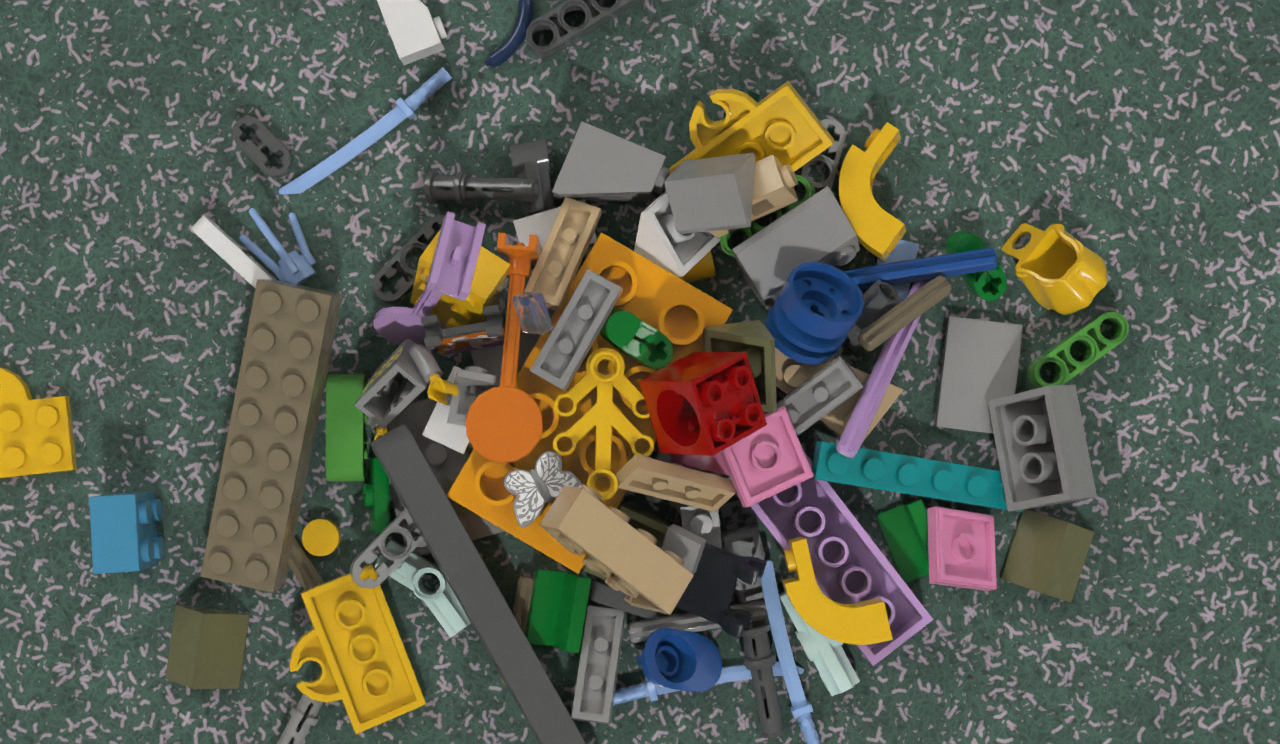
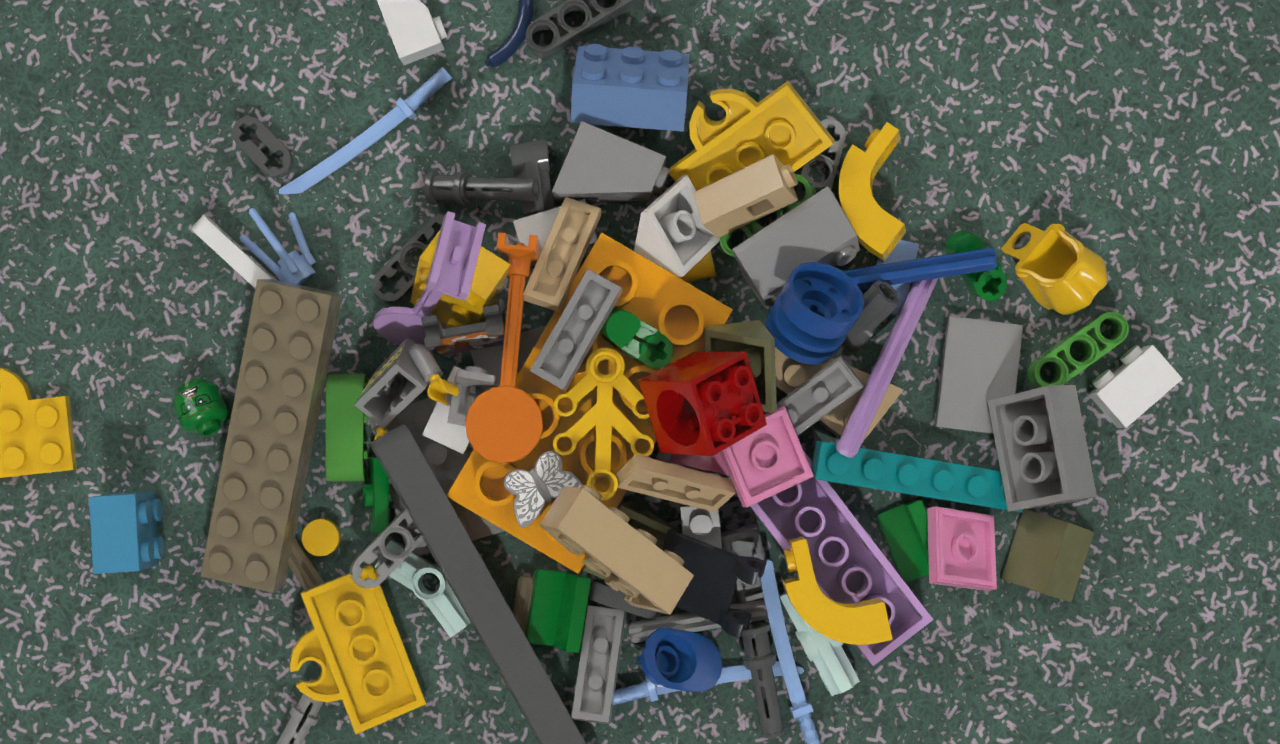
(200, 407): none -> green head
(207, 648): olive slope -> none
(532, 313): clear tile -> none
(630, 87): none -> medium blue brick
(685, 545): light grey tile -> none
(712, 193): light grey slope -> none
(904, 313): dark tan axle -> none
(1134, 385): none -> white brick

